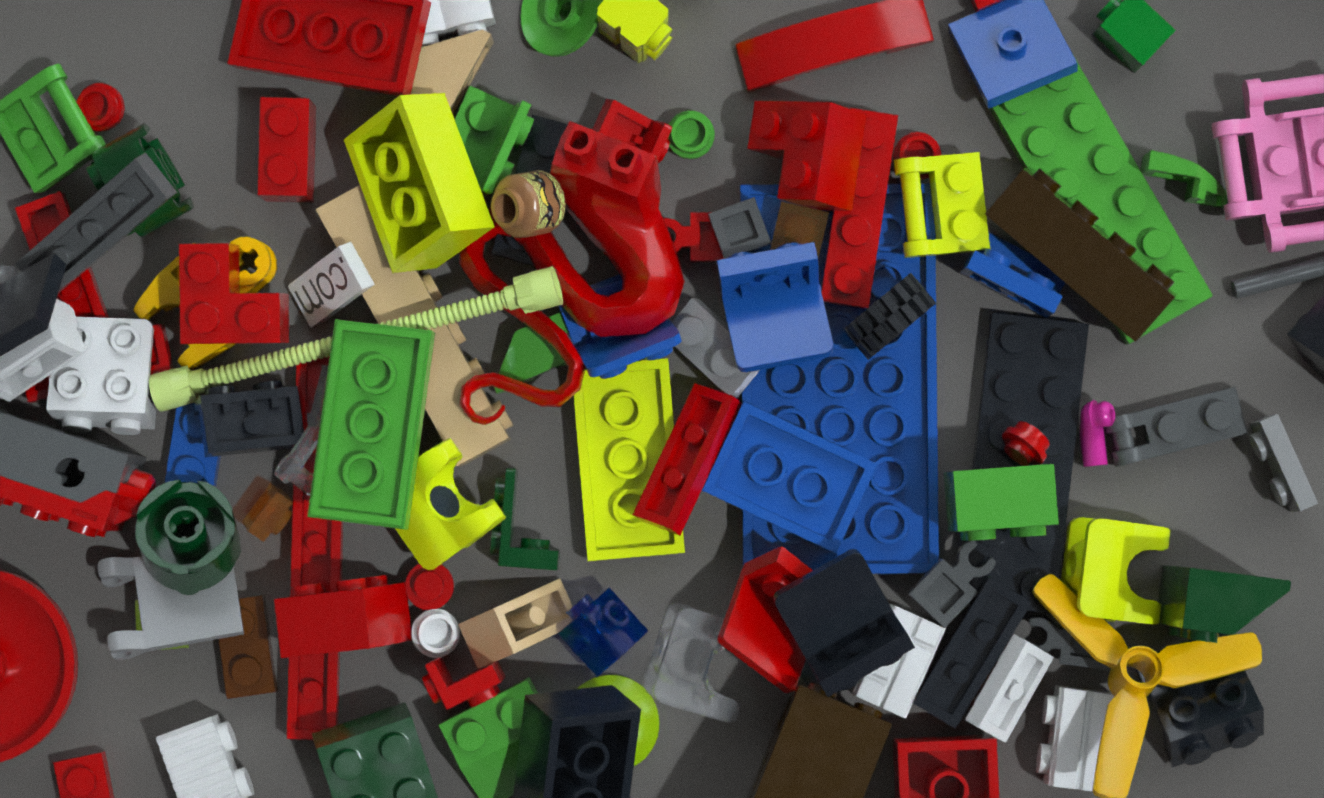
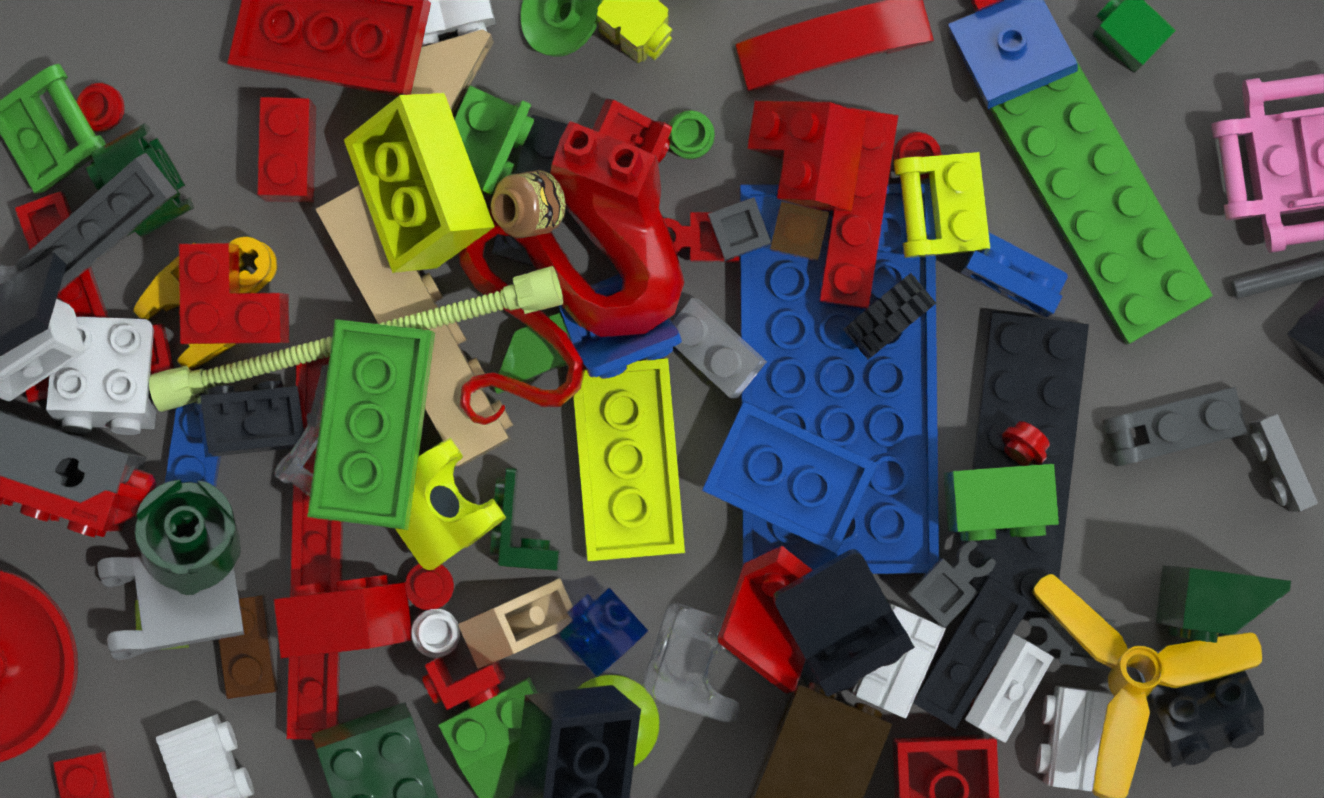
(269, 513): clear orange plate -> none
(330, 284): white tile -> none
(687, 459): red plate -> none
(774, 307): blue bracket -> none
(1081, 254): dark brown brick -> none
(1093, 419): dark pink arm -> none
(1097, 567): neon yellow piece -> none
(1201, 185): bright green slope -> none

